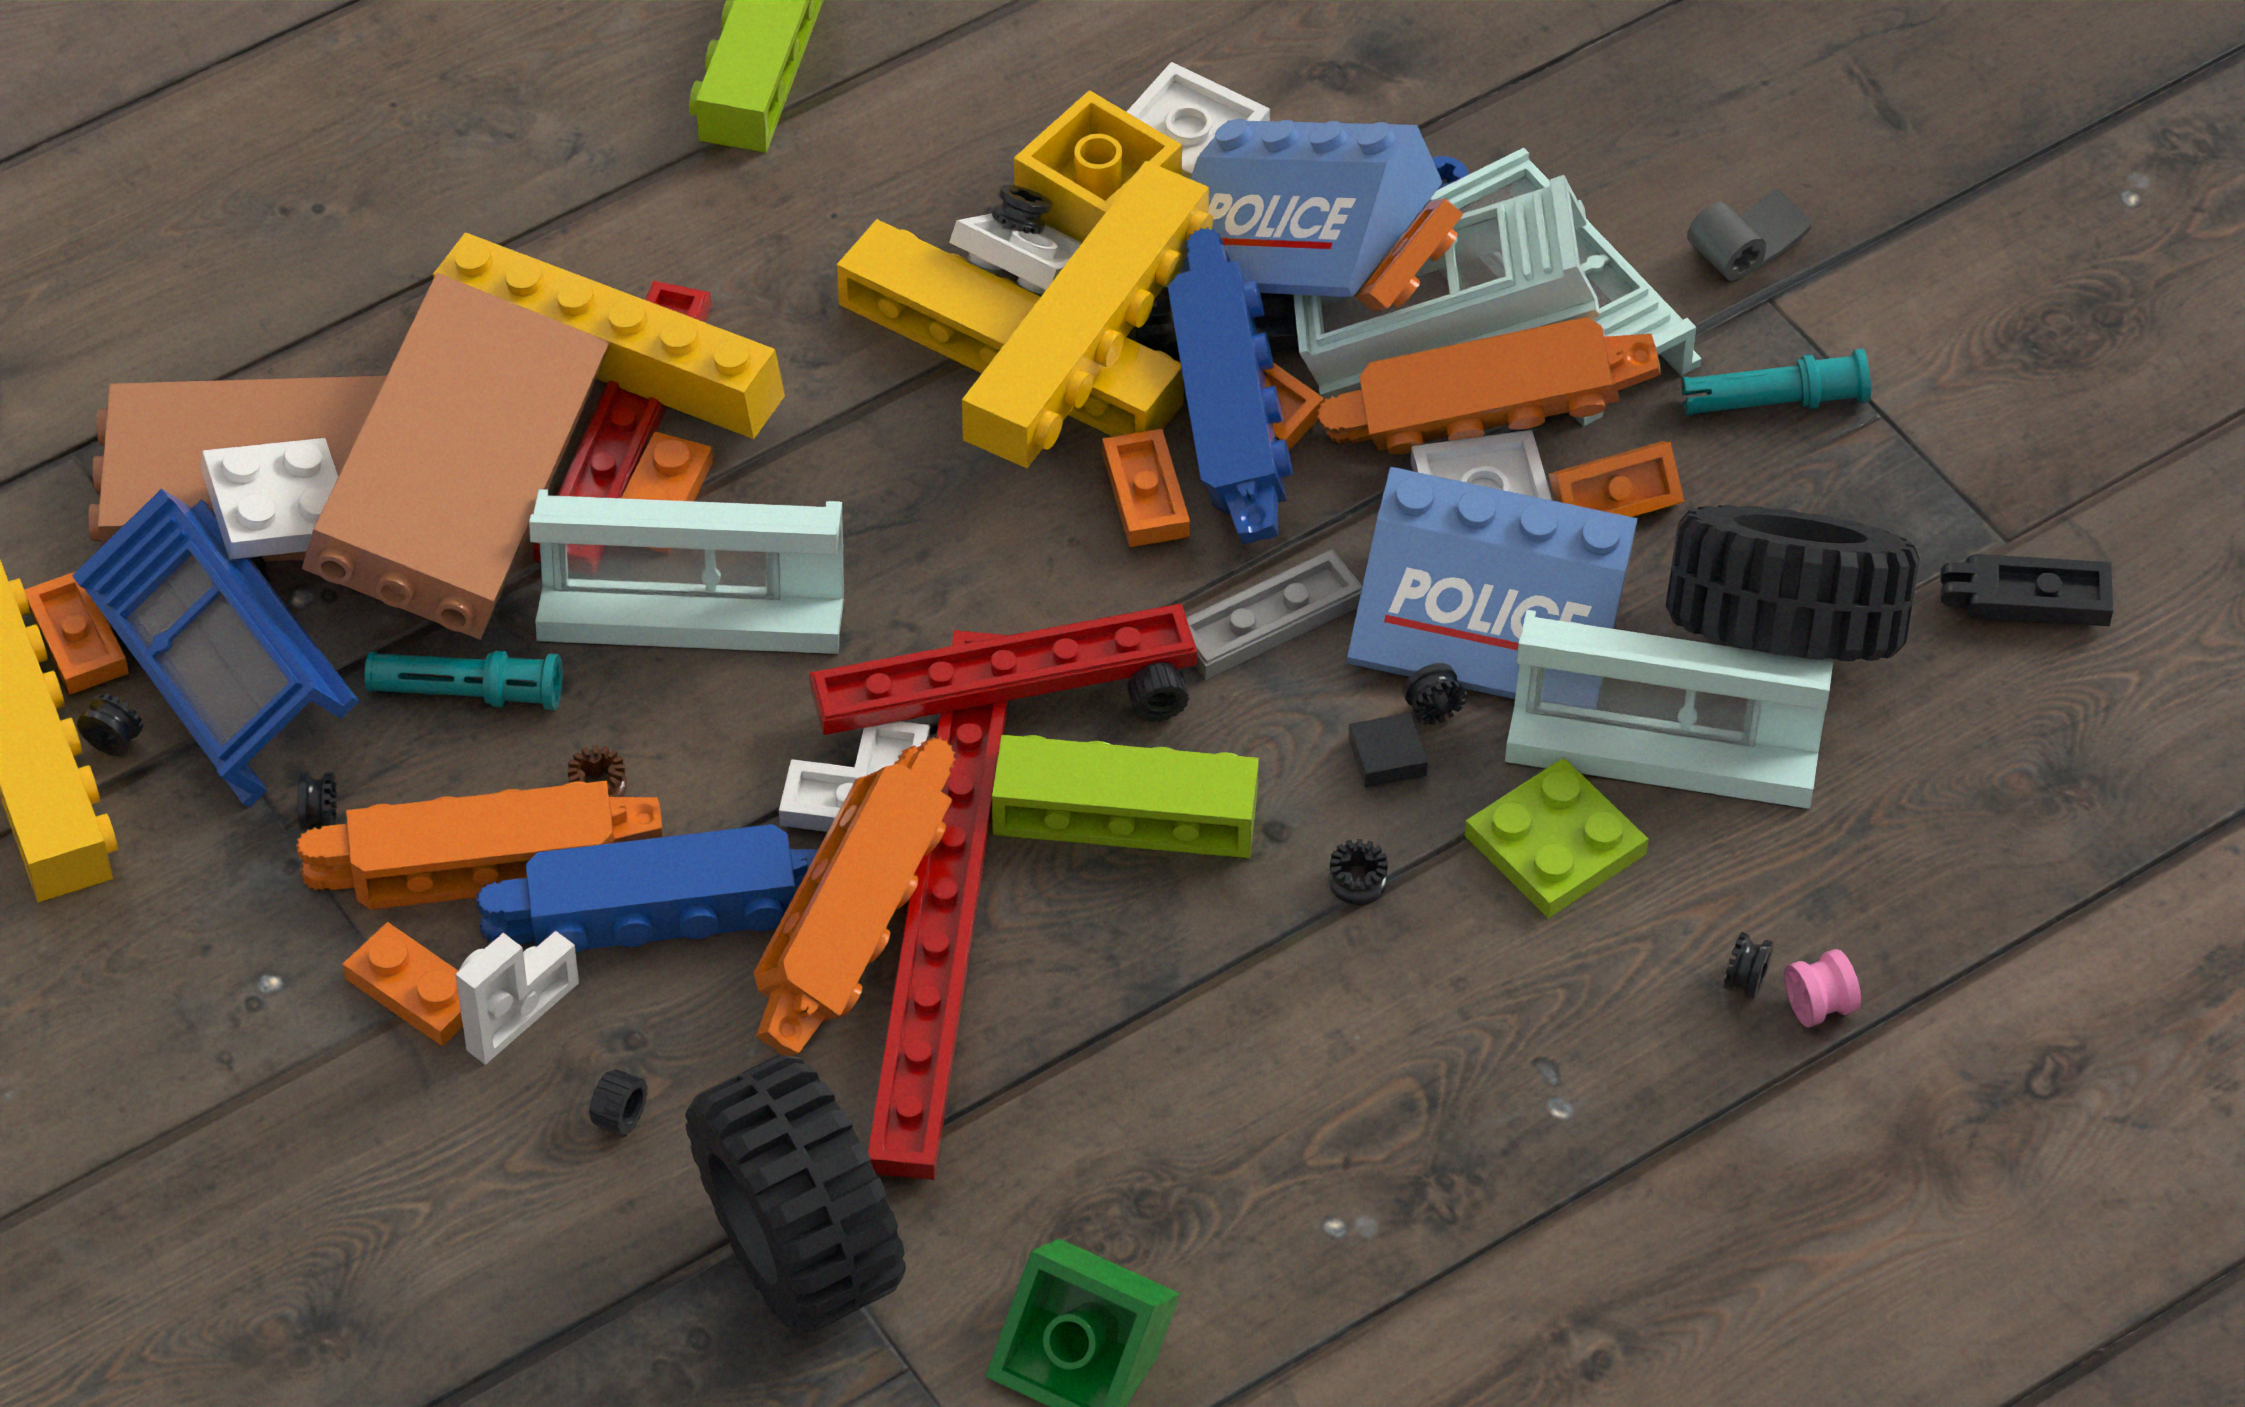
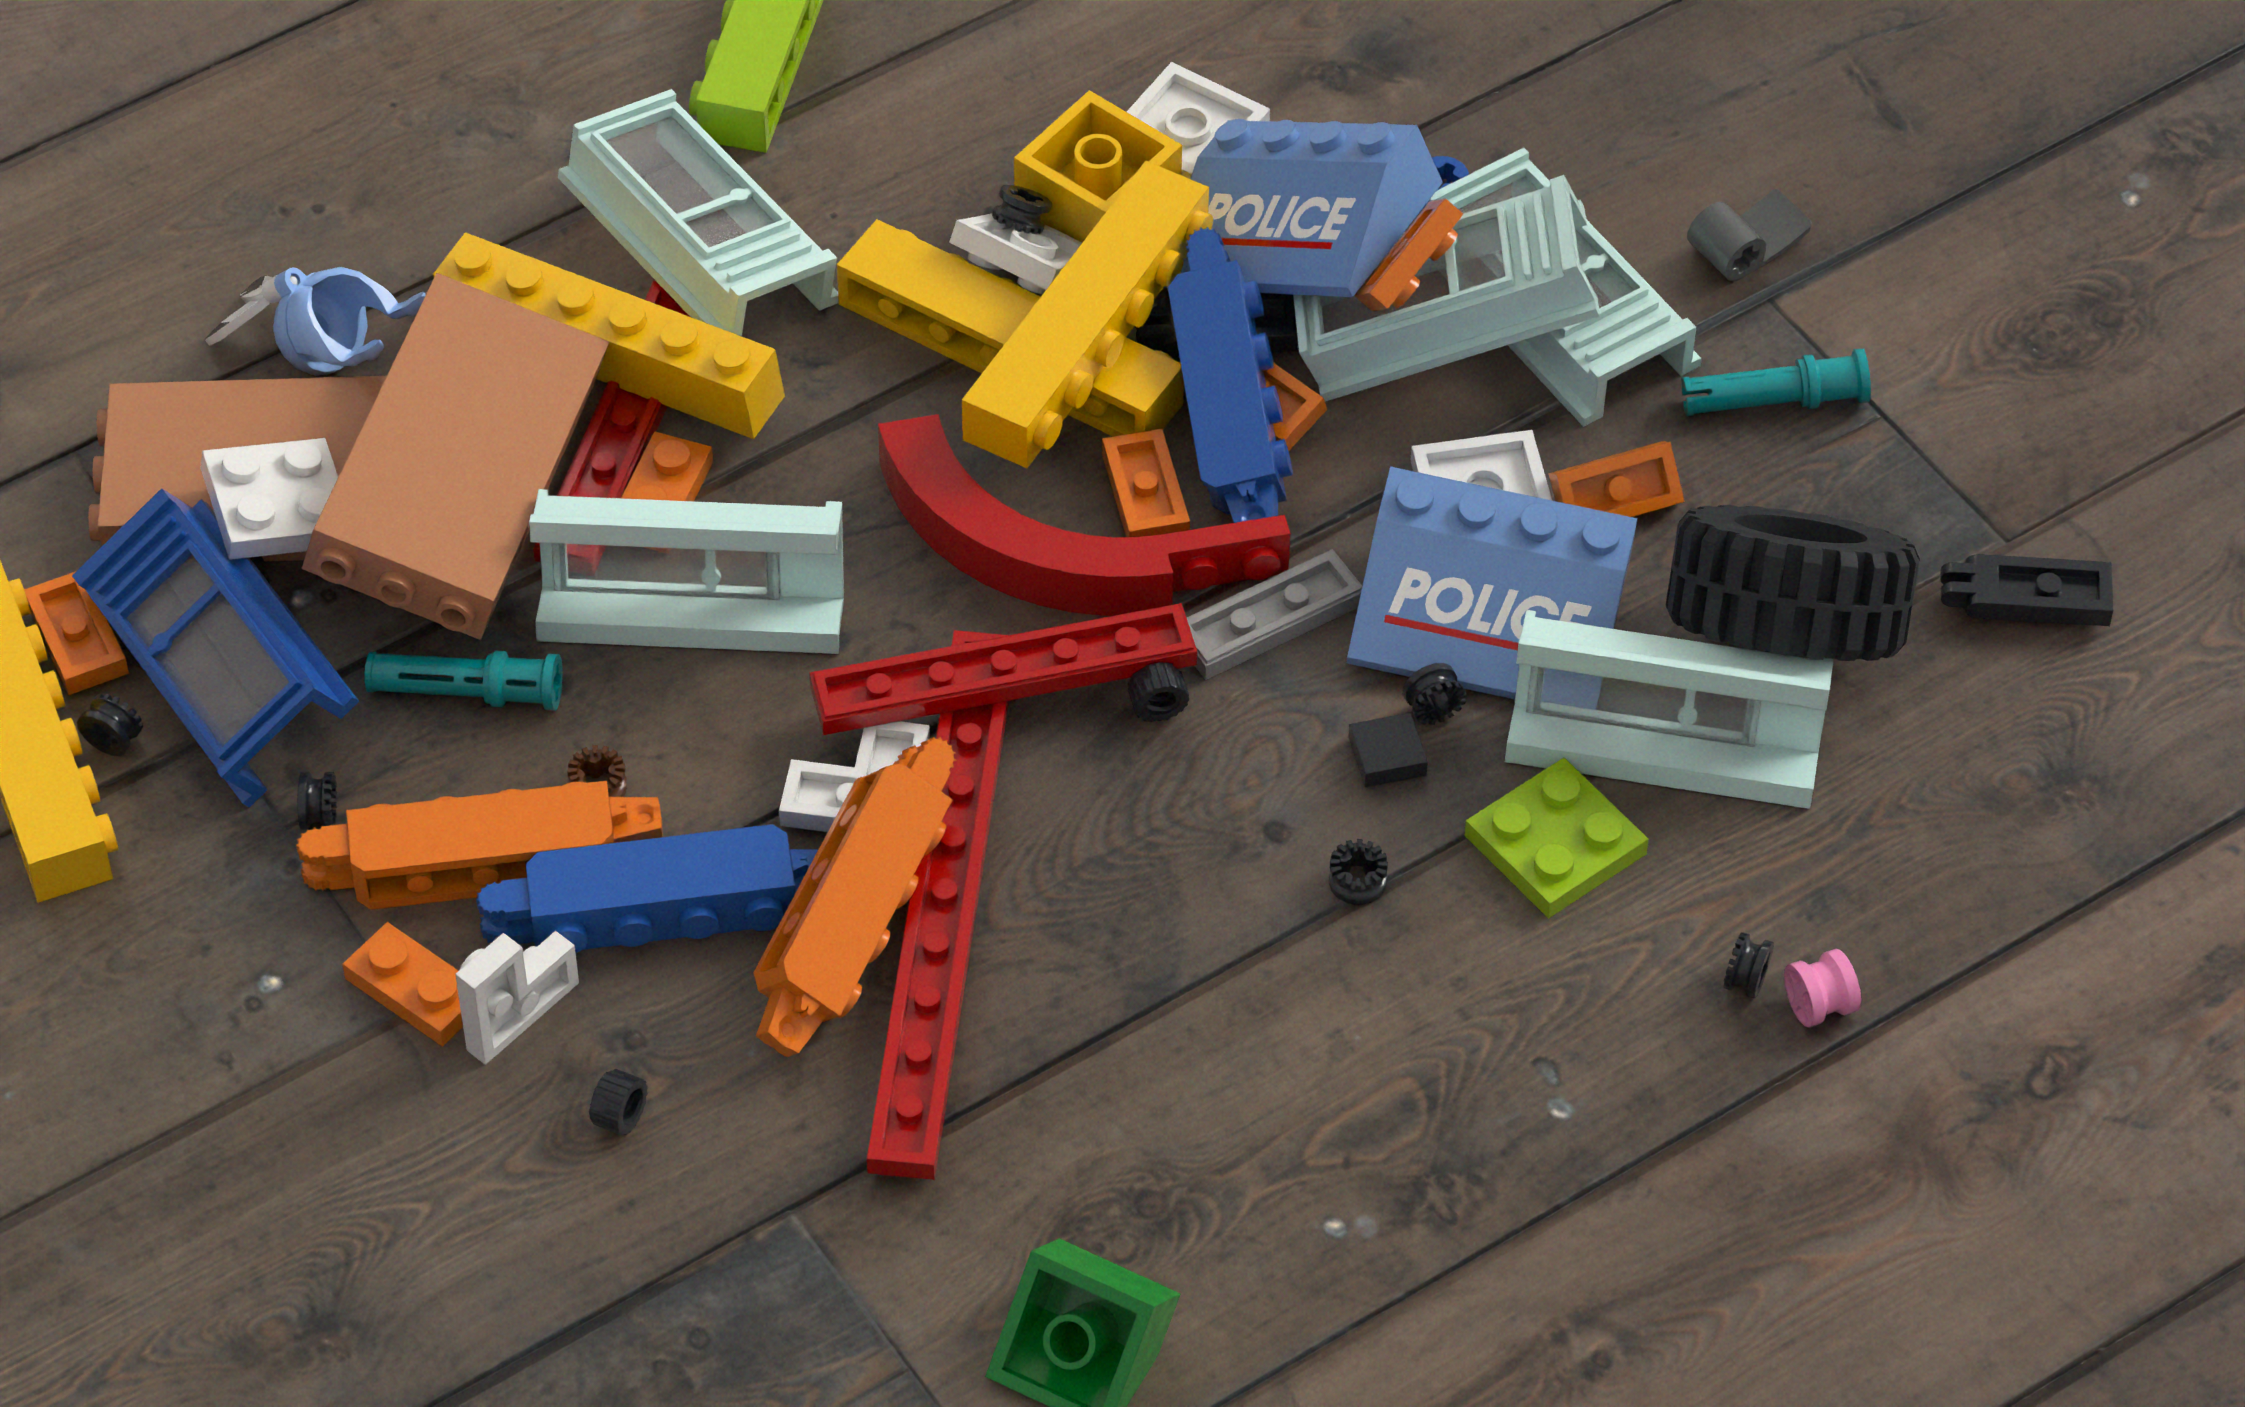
(319, 316): none -> light blue hair
(691, 213): none -> light aqua piece
(795, 1193): black tyre -> none
(1054, 564): none -> red arch
(1125, 796): lime brick -> none
(1489, 384): orange hinge -> none

